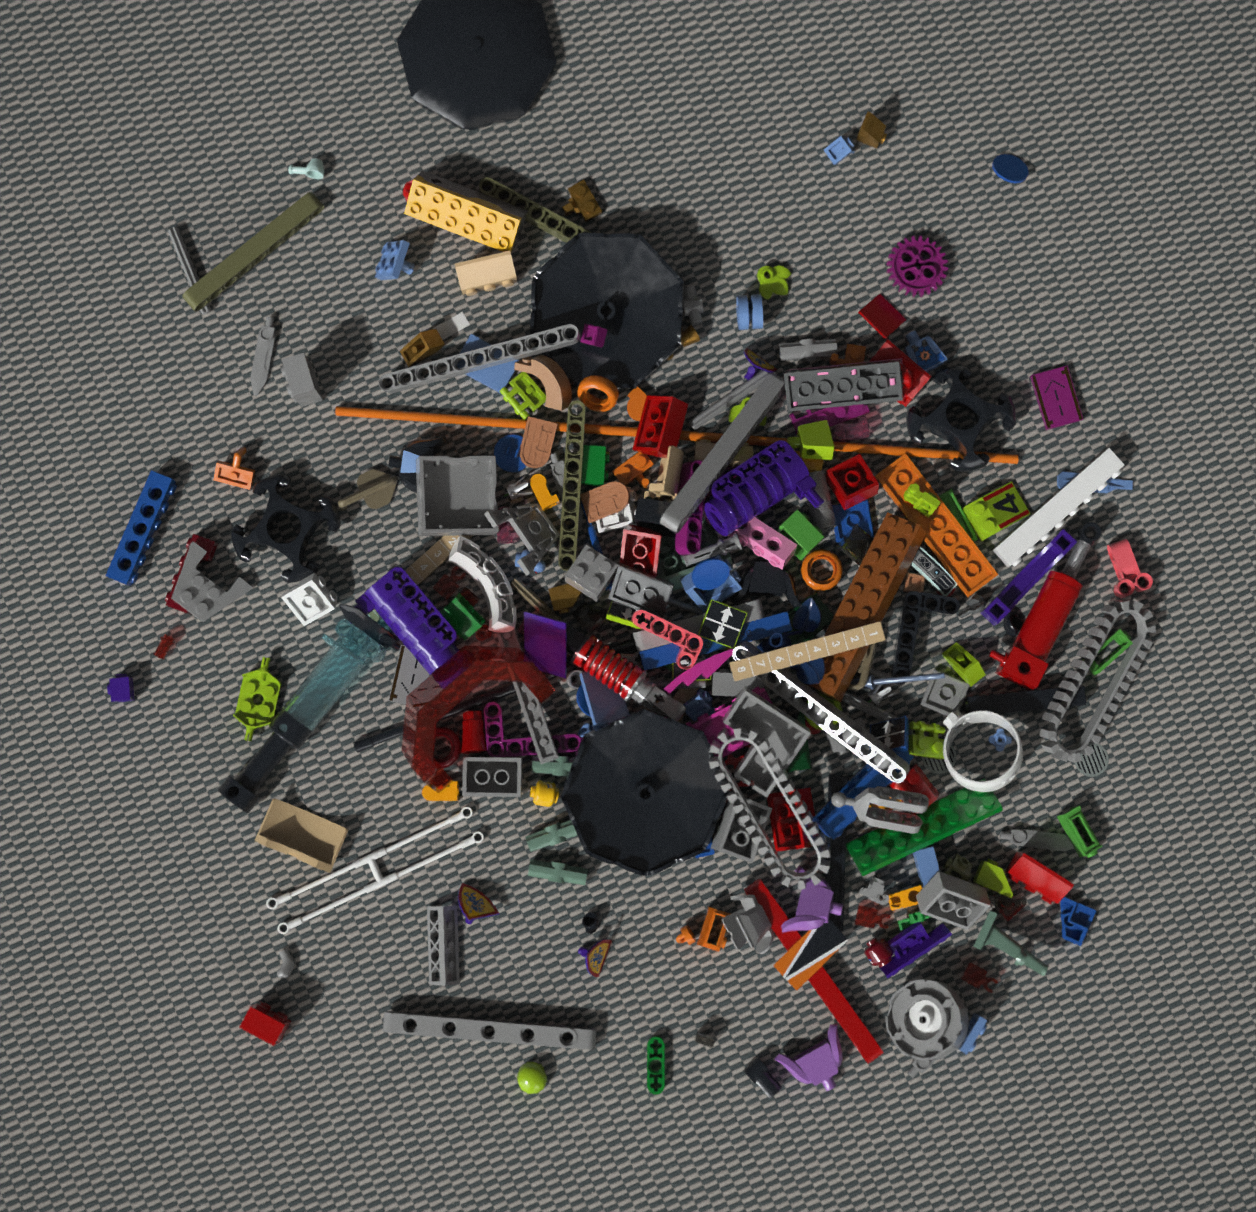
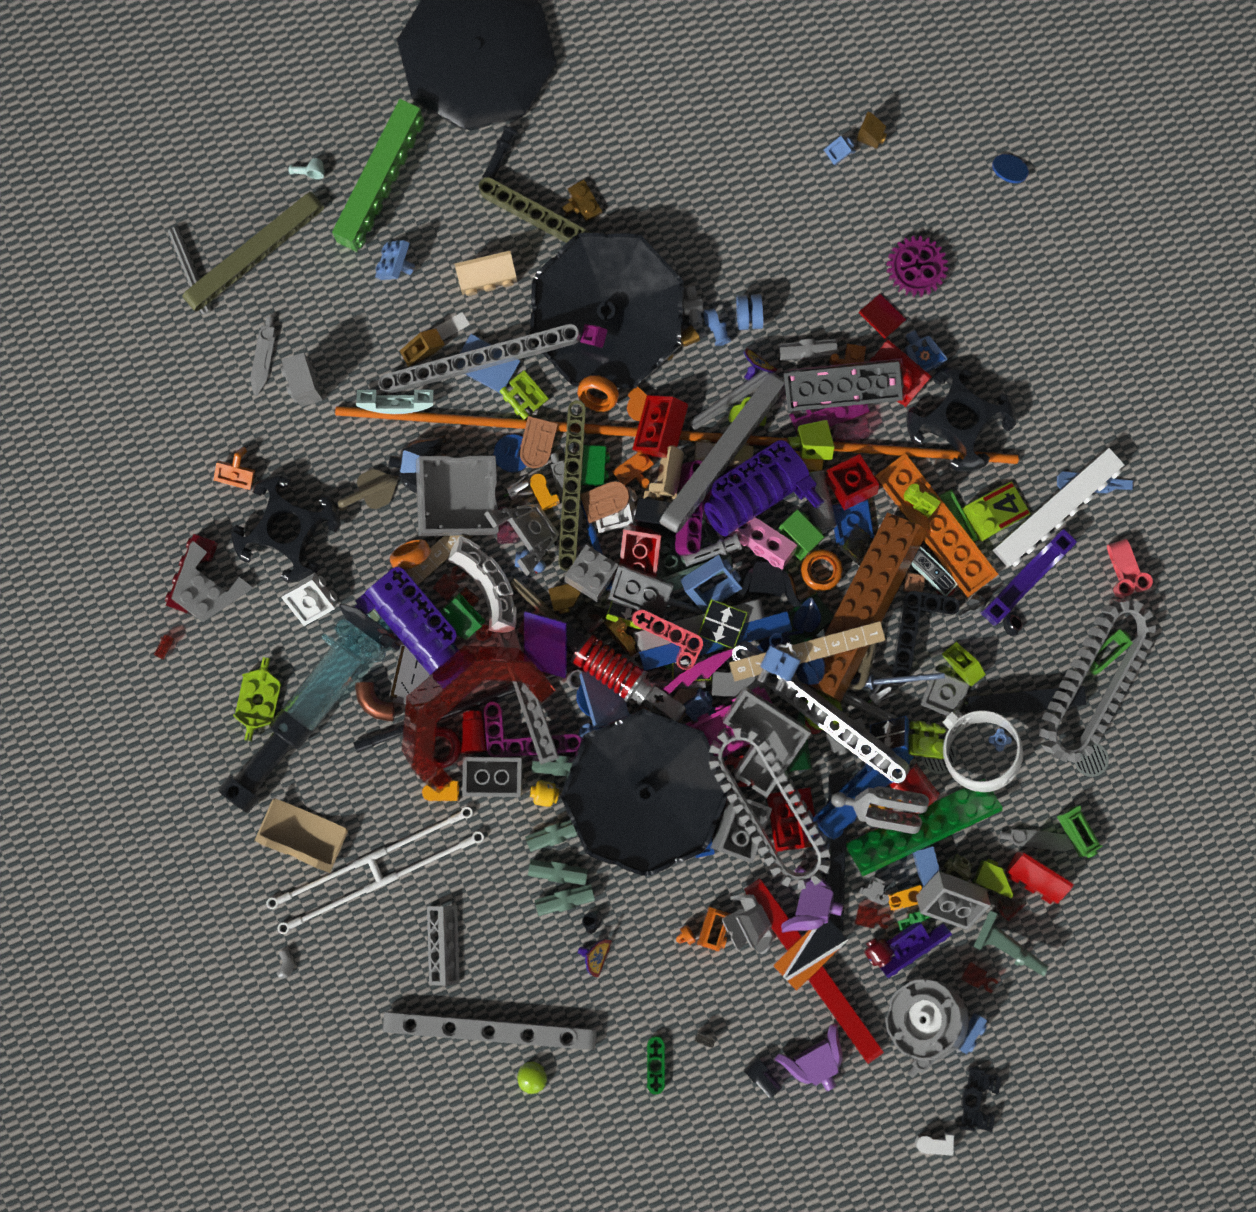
(121, 688): dark purple brick -> none
(138, 518): blue brick -> none
(265, 1023): red brick -> none
(372, 704): none -> copper cylinder
(378, 175): none -> bright green brick
(394, 403): none -> light aqua slope
(410, 554): none -> orange wheel
(464, 211): yellow piece -> none
(475, 904): shield -> none
(503, 146): none -> black pin
(553, 378): medium nougat arch -> none
(564, 900): none -> sand green piece
(617, 632): none -> pearl gold hinge
(710, 574): blue piece -> none
(719, 329): none -> medium blue connector
(776, 281): lime plate -> none
(779, 663): none -> medium blue piece
(935, 1145): none -> white leg
(970, 1116): none -> black piece
(1046, 618): red piece -> none
(1056, 398): magenta tile -> none
(1075, 920): blue slope -> none

